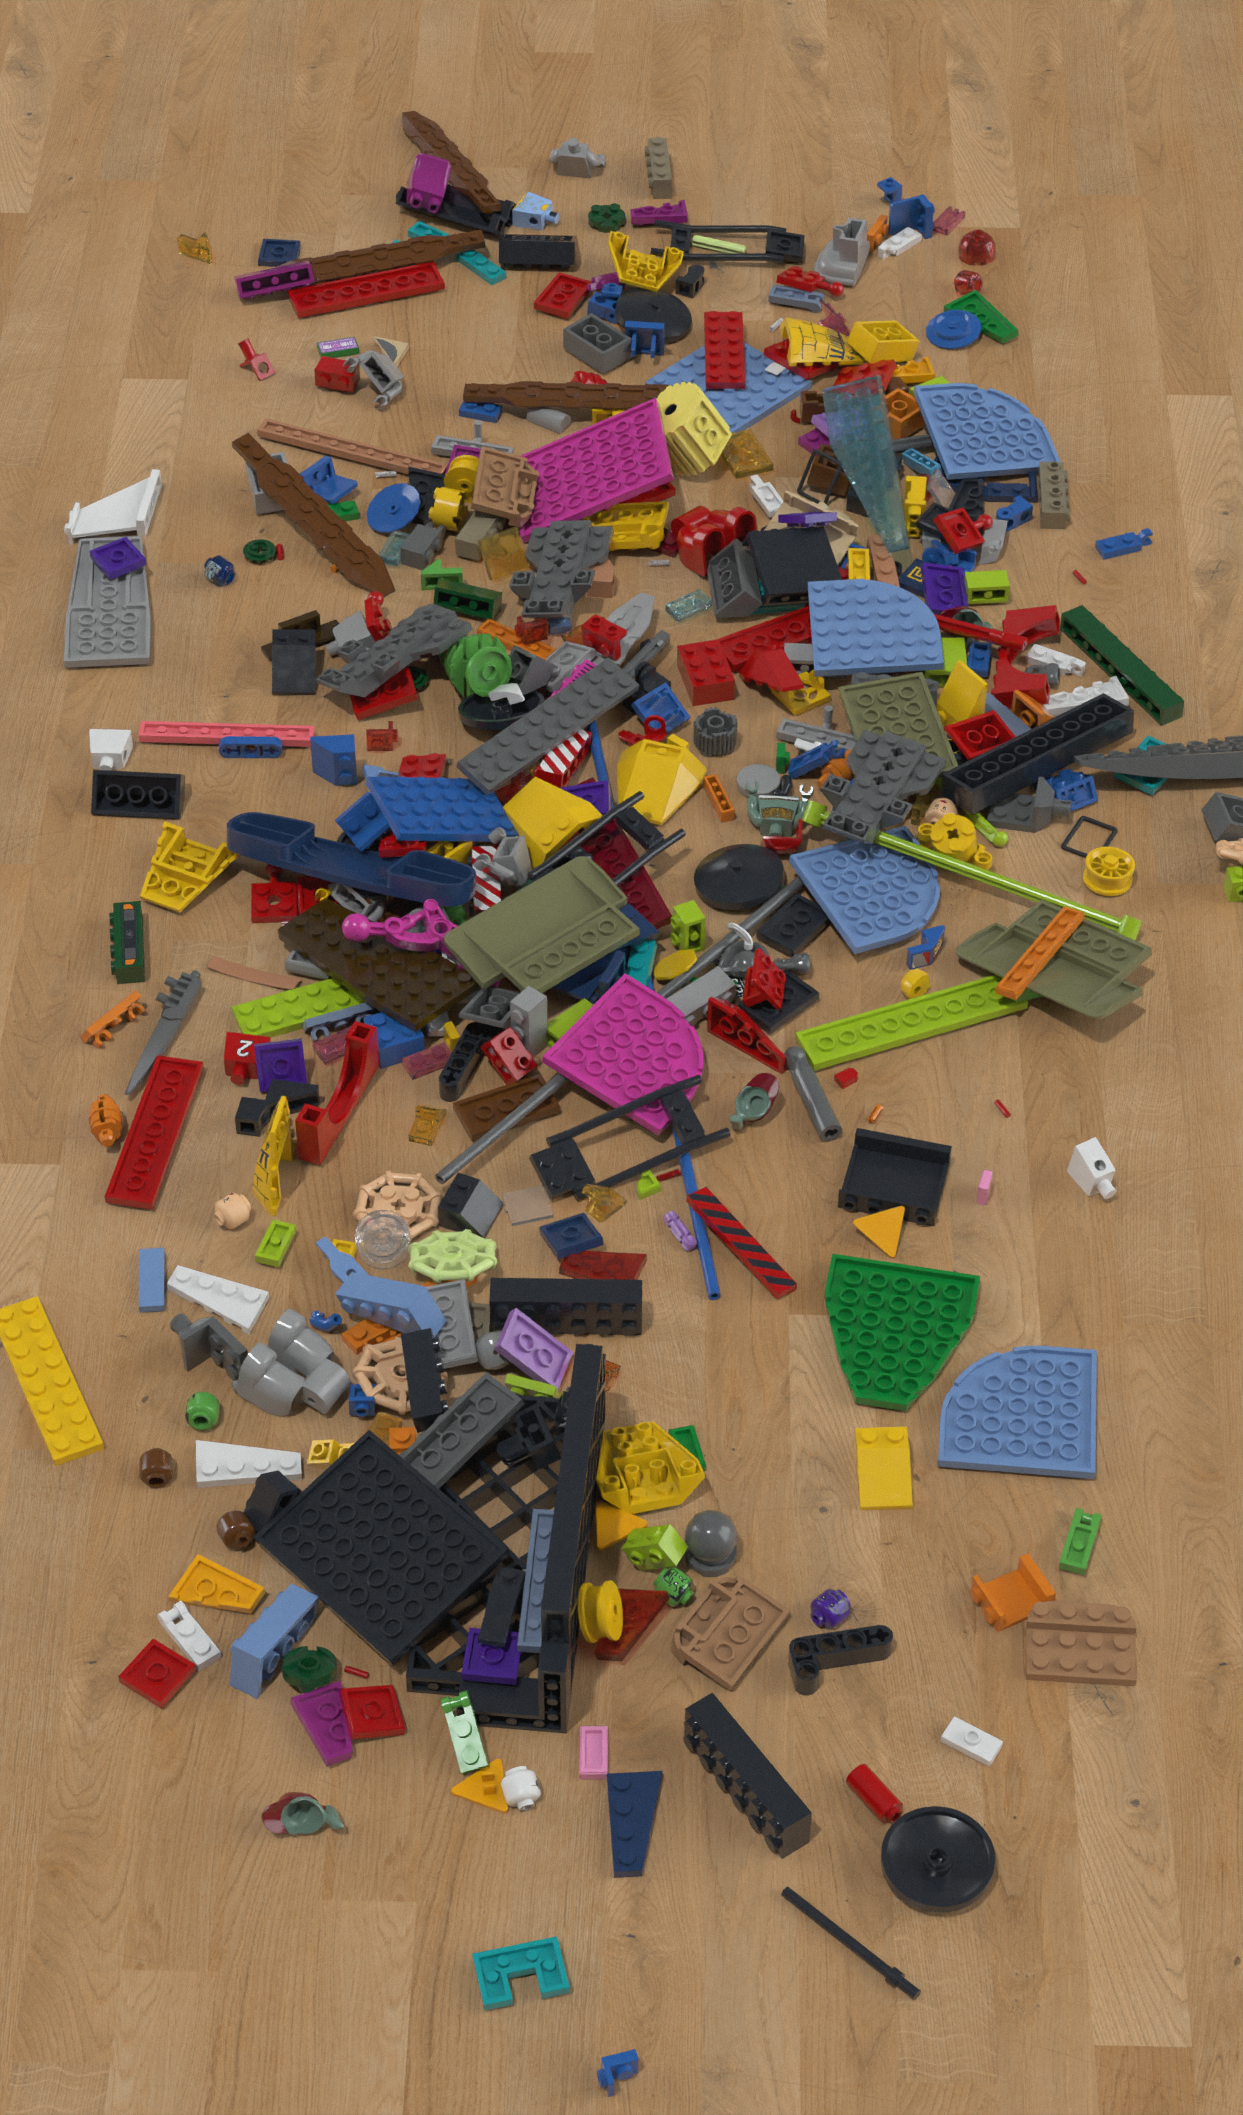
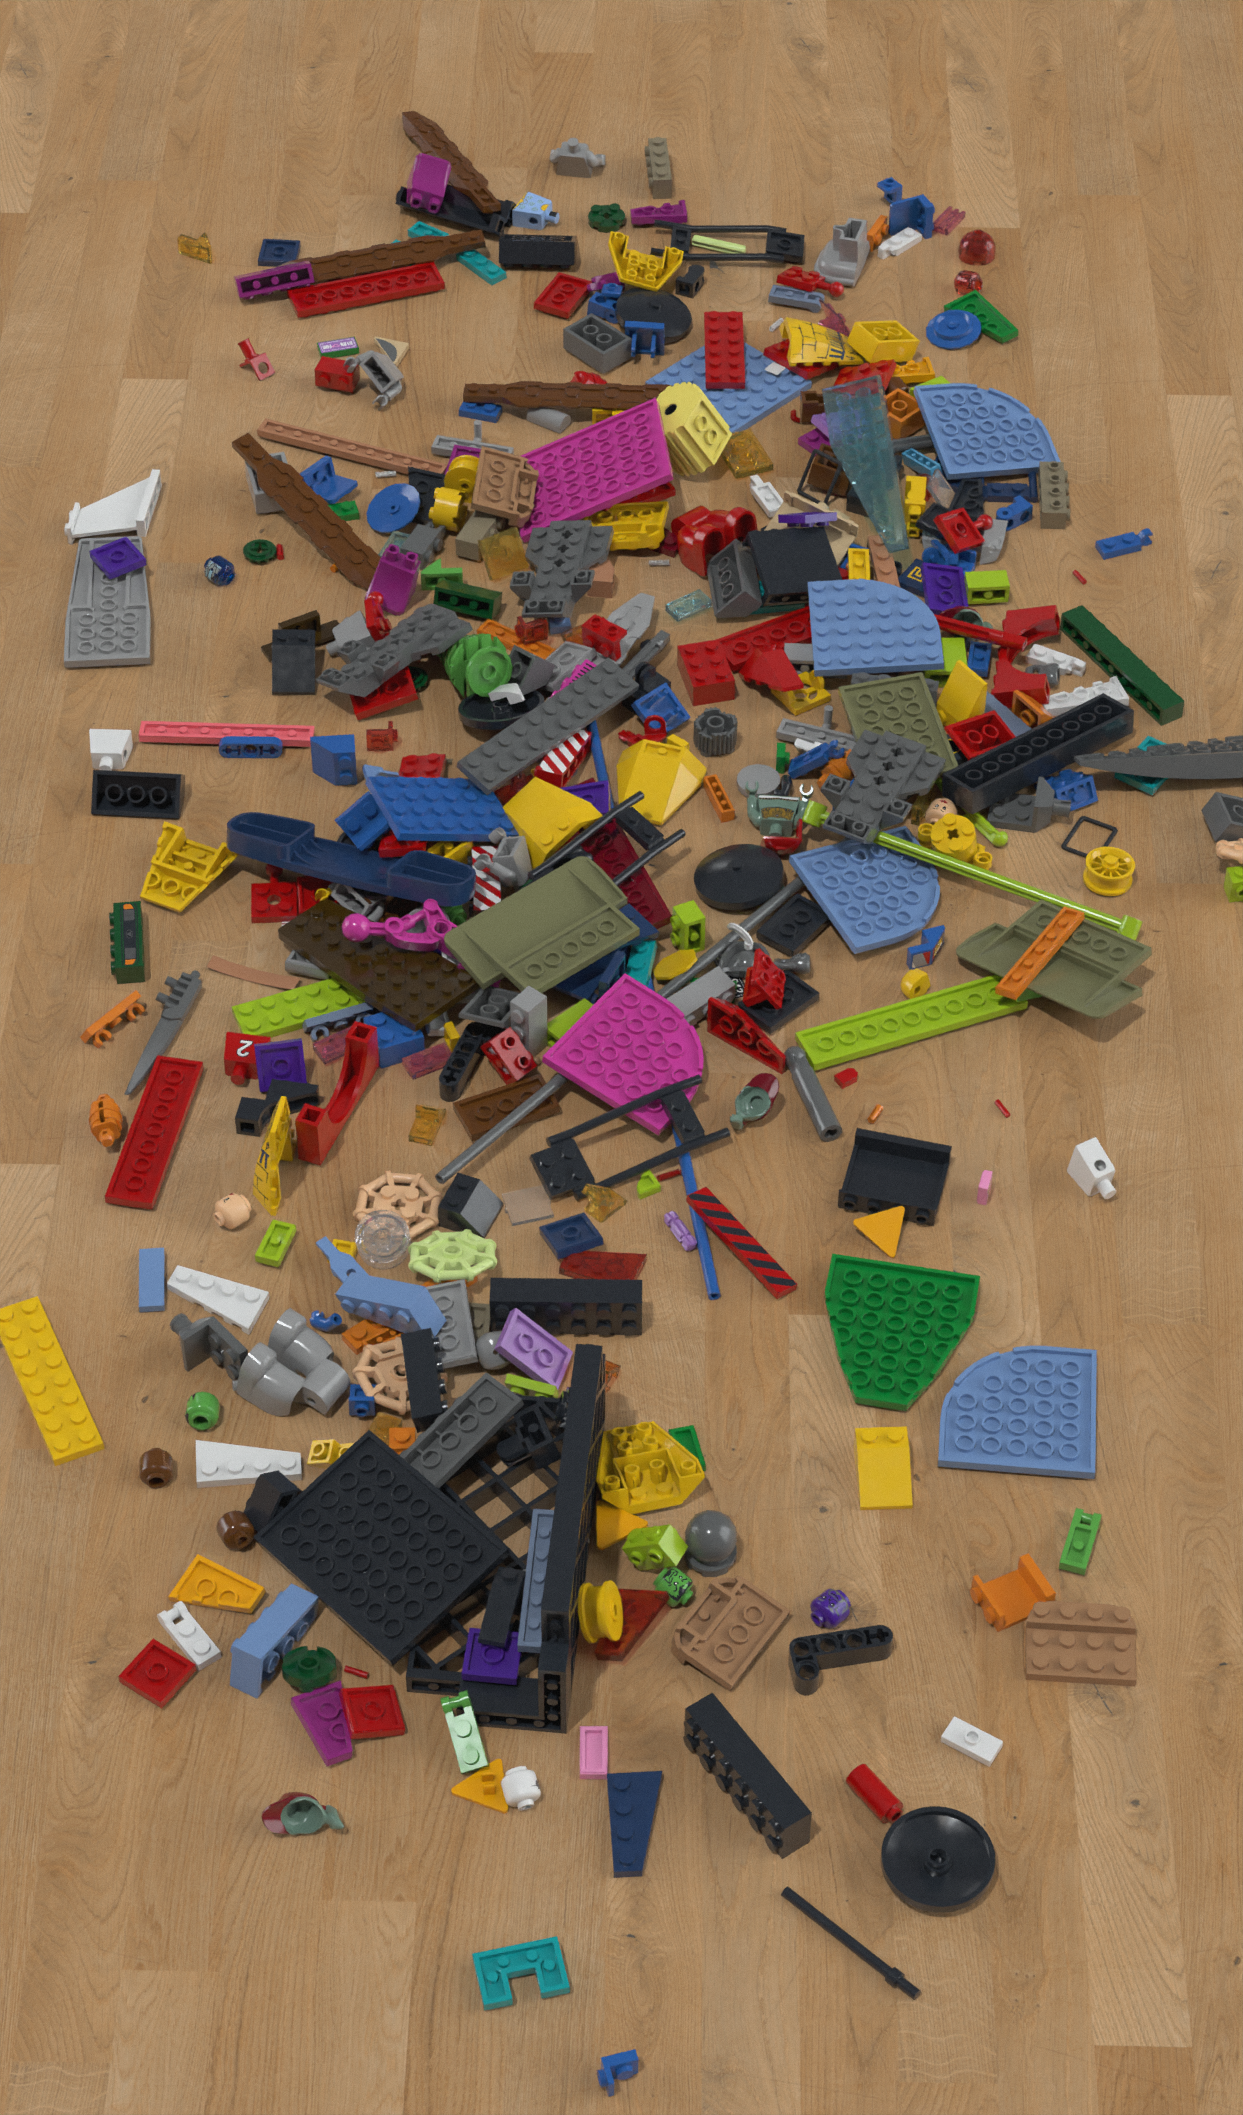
(395, 579): none -> magenta hips

